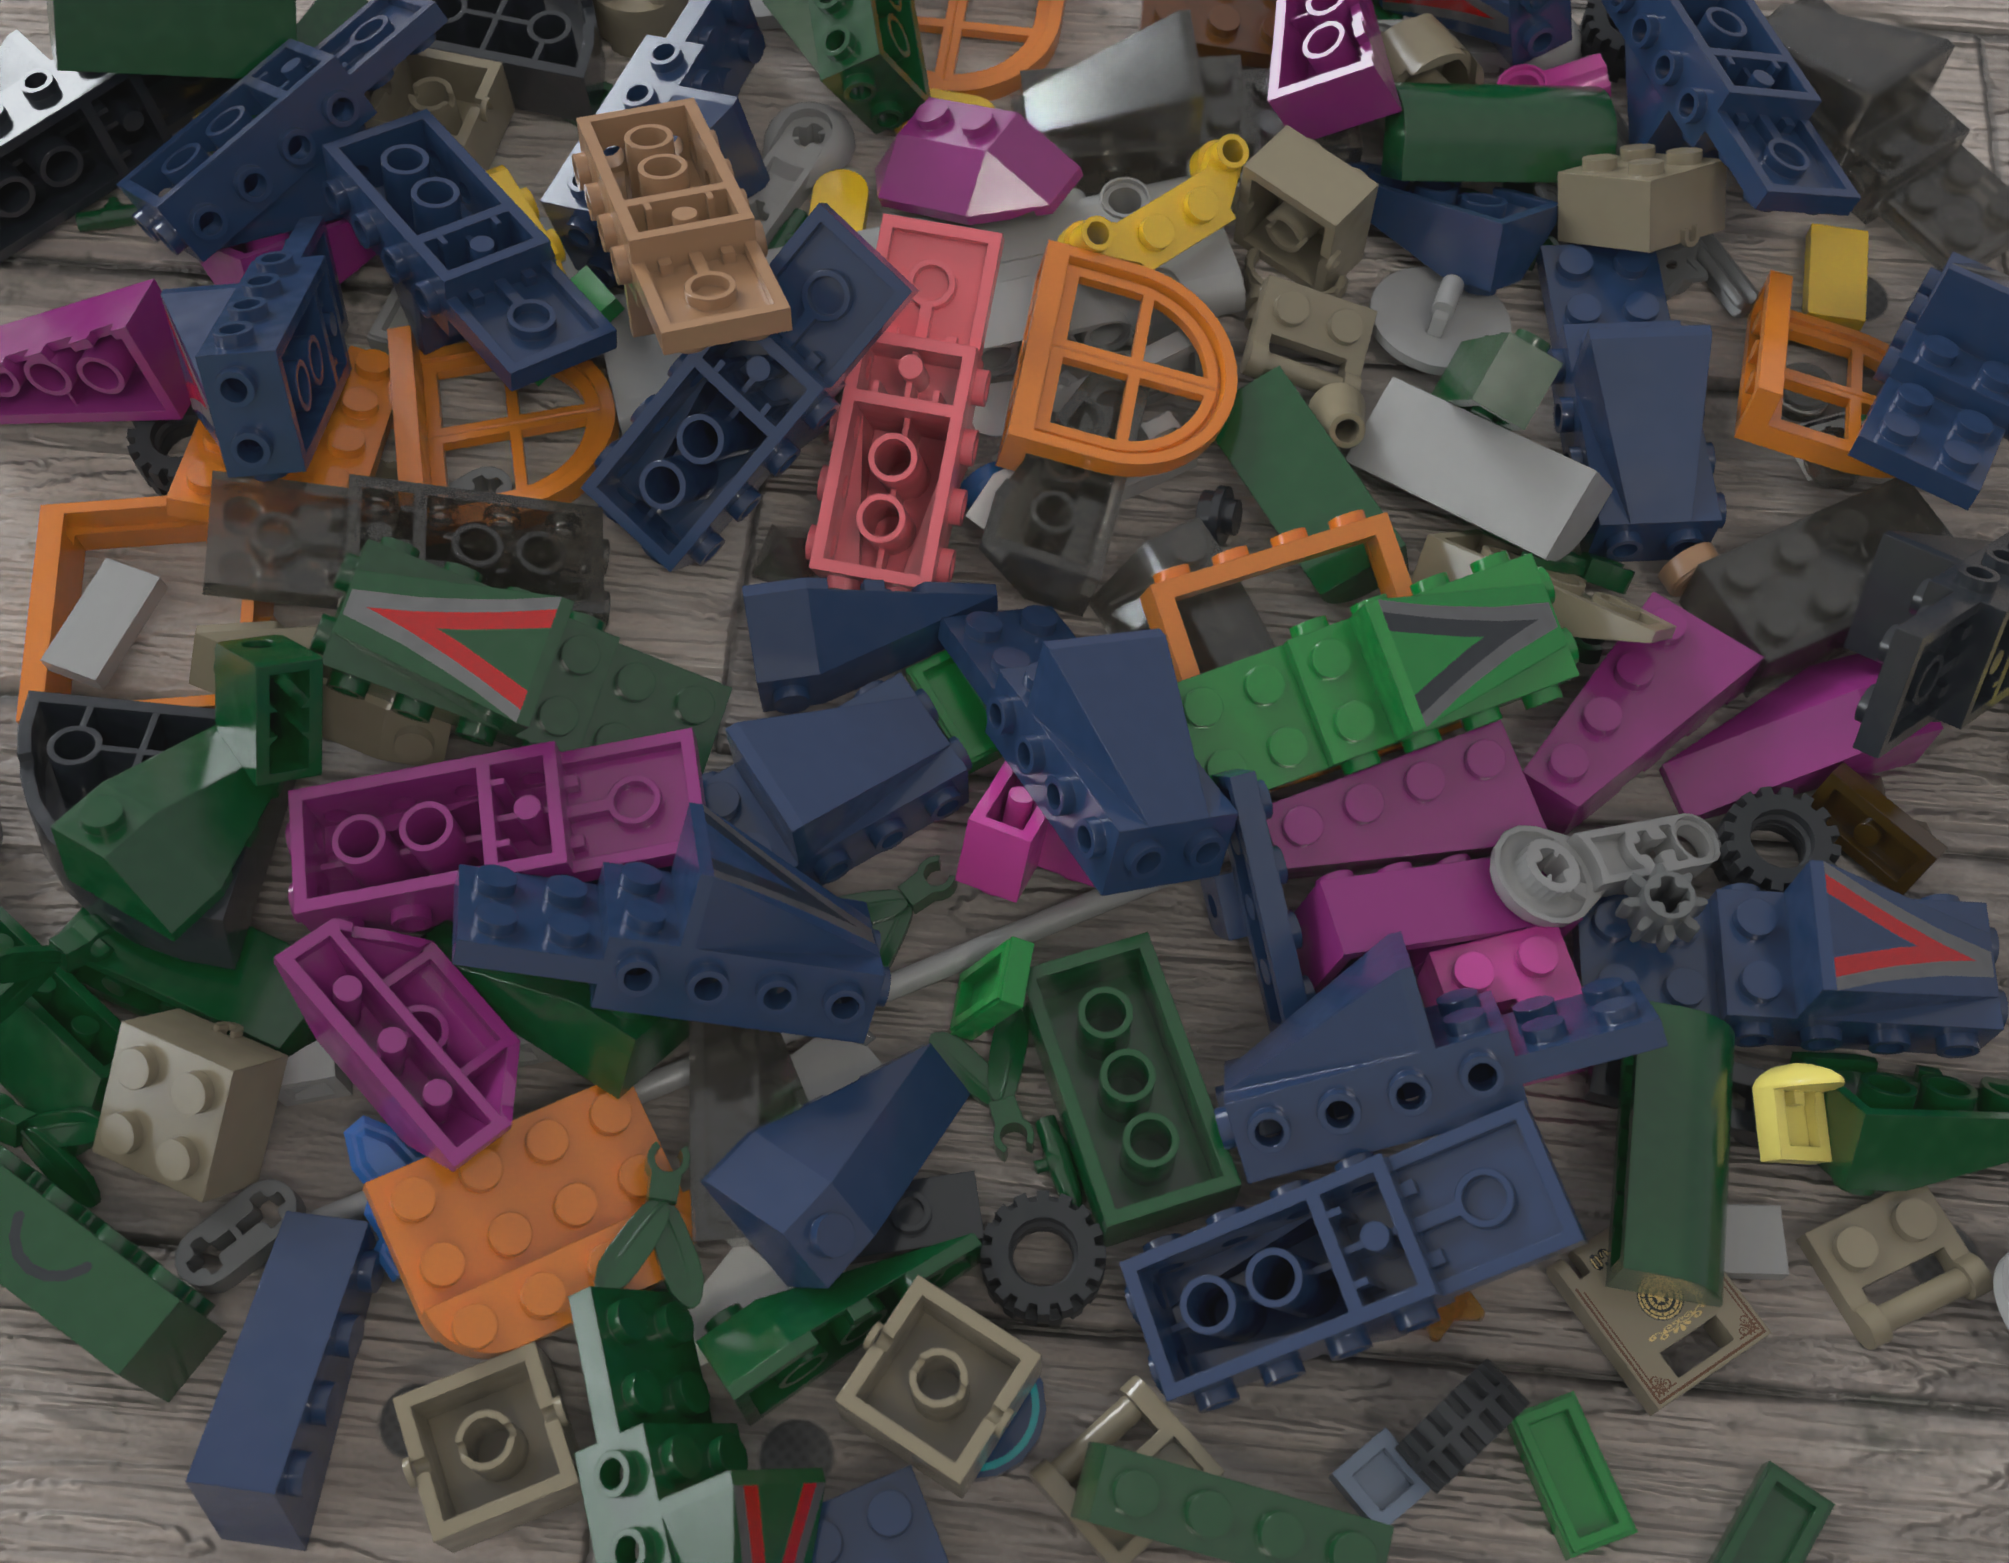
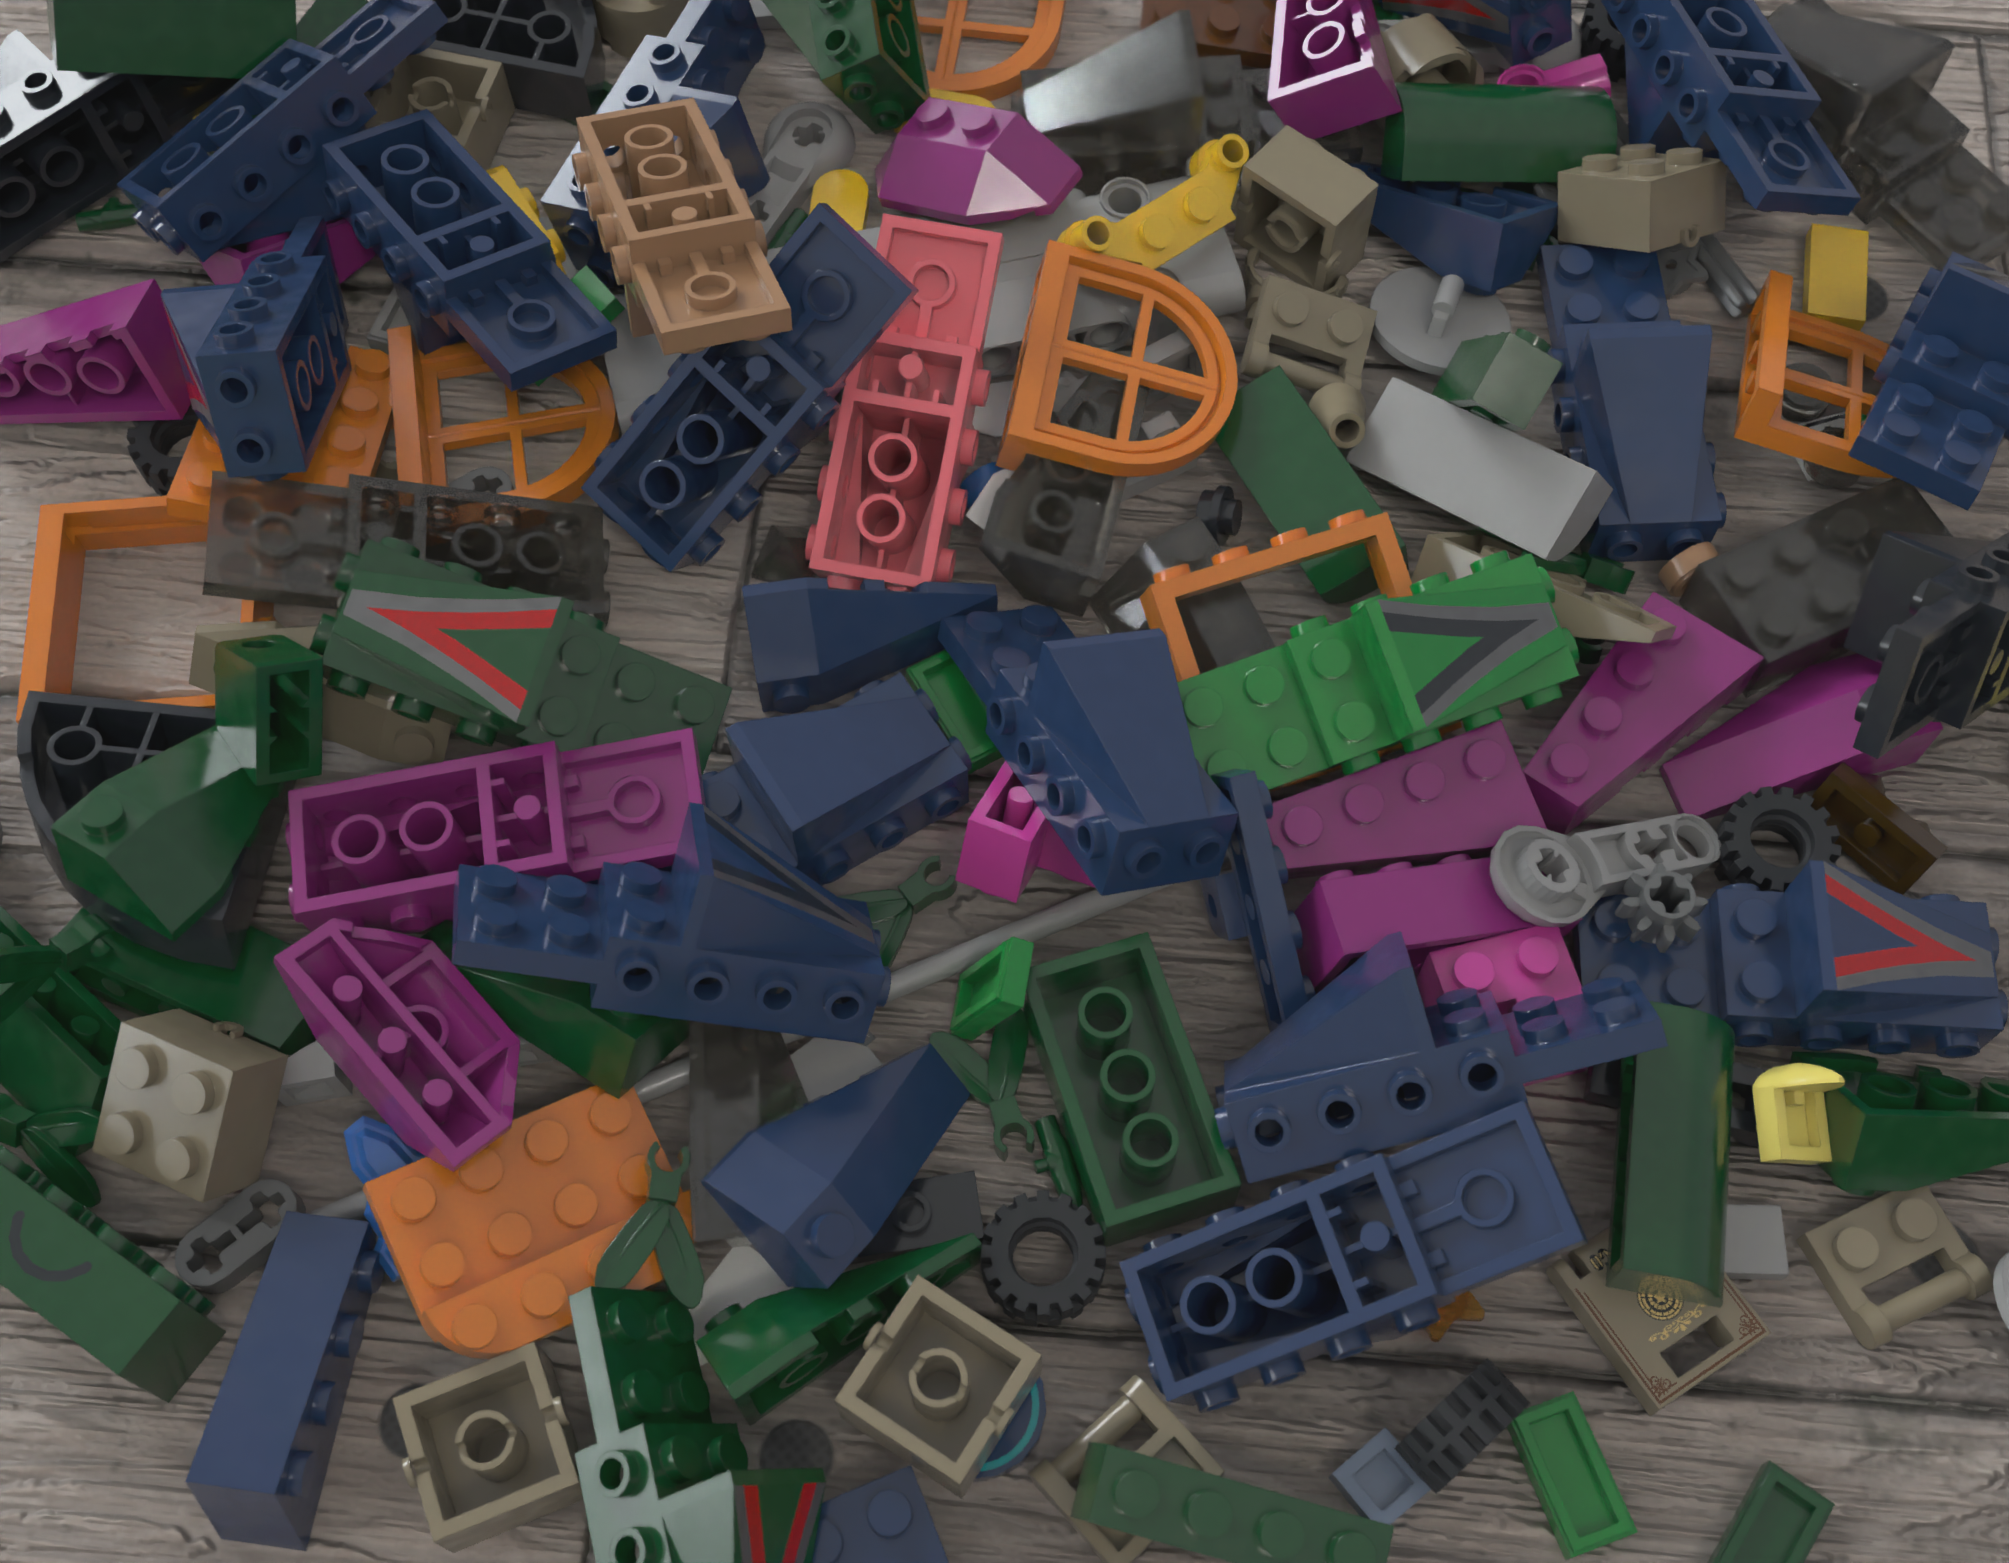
(104, 624): light grey tile -> none

